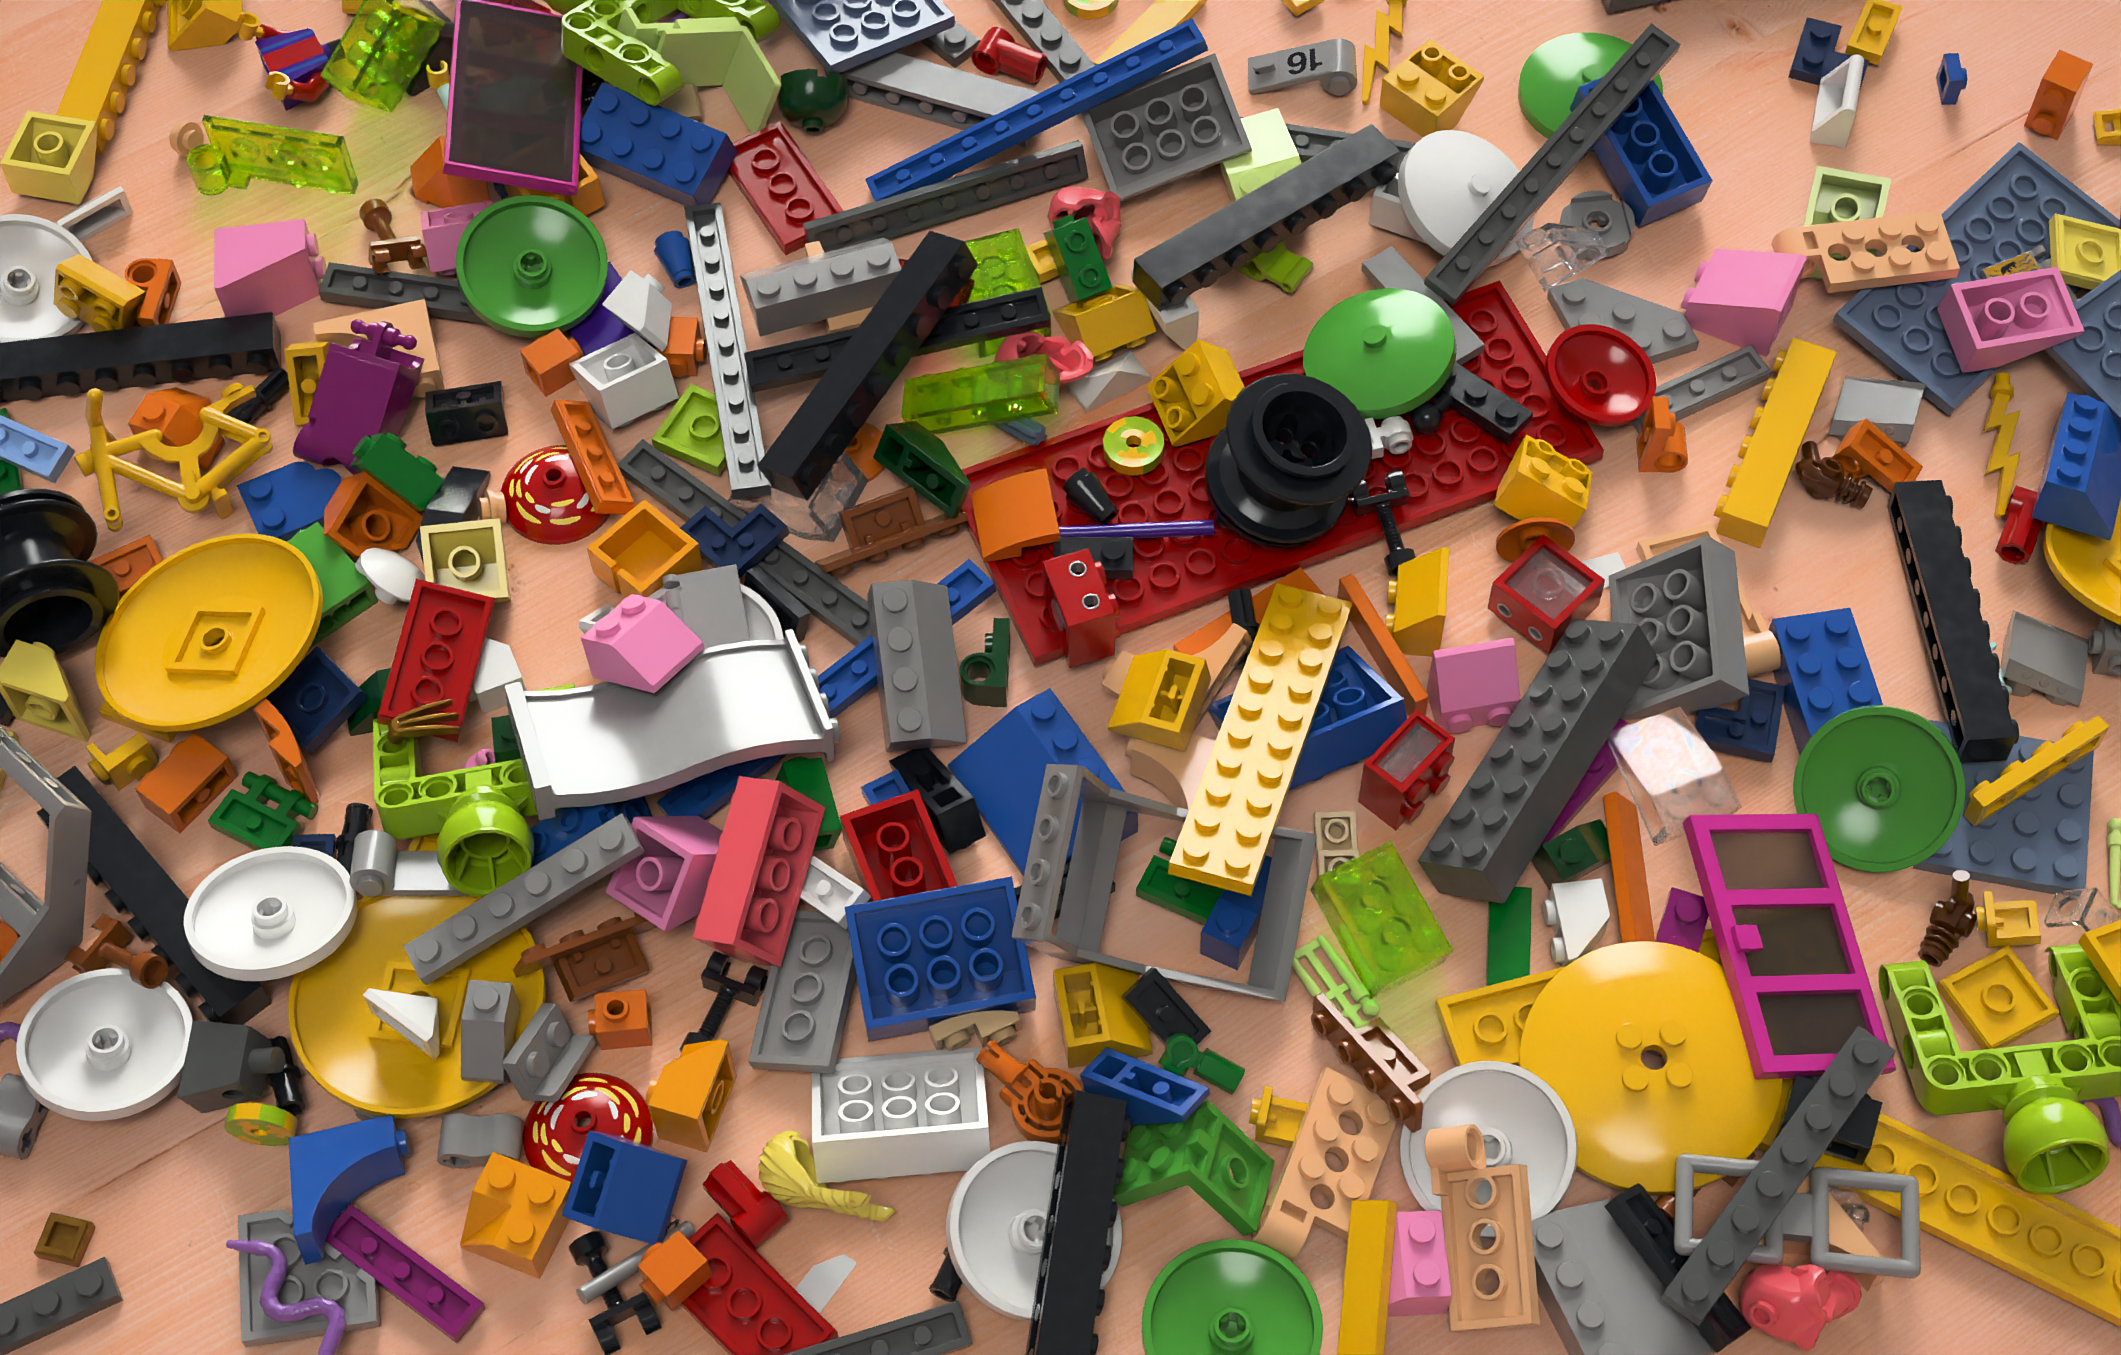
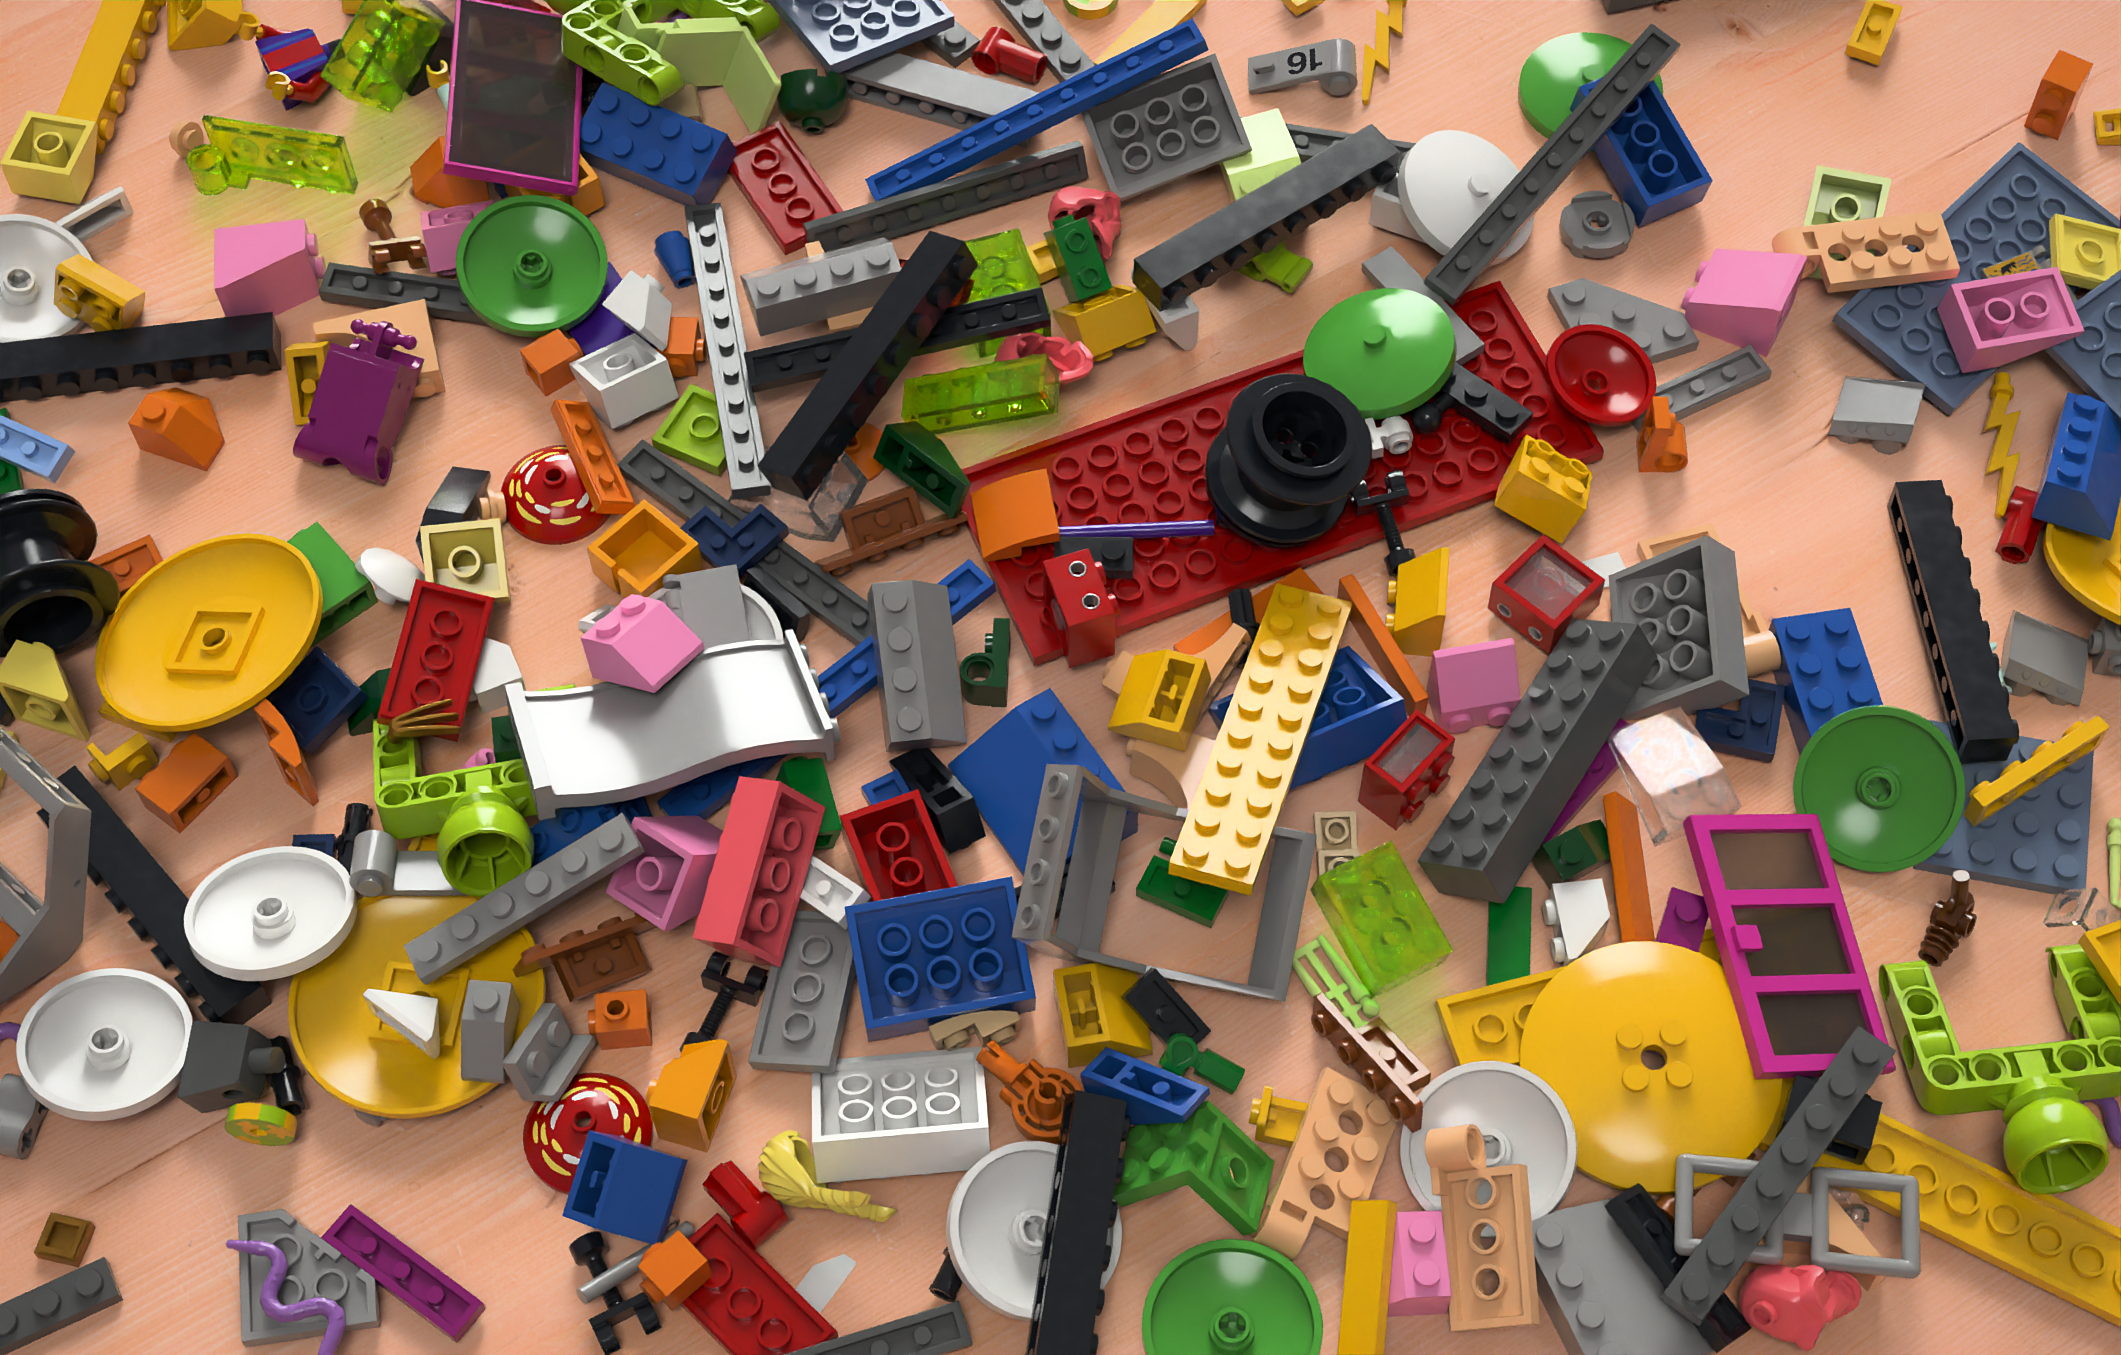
(145, 969): dark orange bar -> none
(161, 285): orange plate -> none
(194, 491): yellow piece -> none
(255, 824): green plate -> none
(265, 394): black axle -> none
(289, 498): blue plate -> none
(334, 1169): blue arch -> none
(368, 516): orange slope -> none
(396, 469): green brick -> none
(466, 413): black bracket -> none
(471, 1139): light grey axle -> none
(516, 1215): light orange slope -> none
(1026, 430): sand blue axle -> none
(1089, 495): black cone -> none
(1109, 382): white slope -> none
(1133, 431): piece -> none
(1196, 393): yellow slope -> none
(1234, 922): blue slope -> none
(1429, 89): yellow slope -> none
(1521, 535): orange dish -> none
(1560, 251): clear slope -> none
(1775, 443): yellow brick -> none
(1817, 53): dark blue plate -> none
(1826, 478): reddish brown piece -> none
(1837, 103): white tile -> none
(1871, 452): orange plate -> none
(1951, 78): blue plate -> none
(1997, 999): yellow tile -> none
(2008, 922): yellow bracket -> none

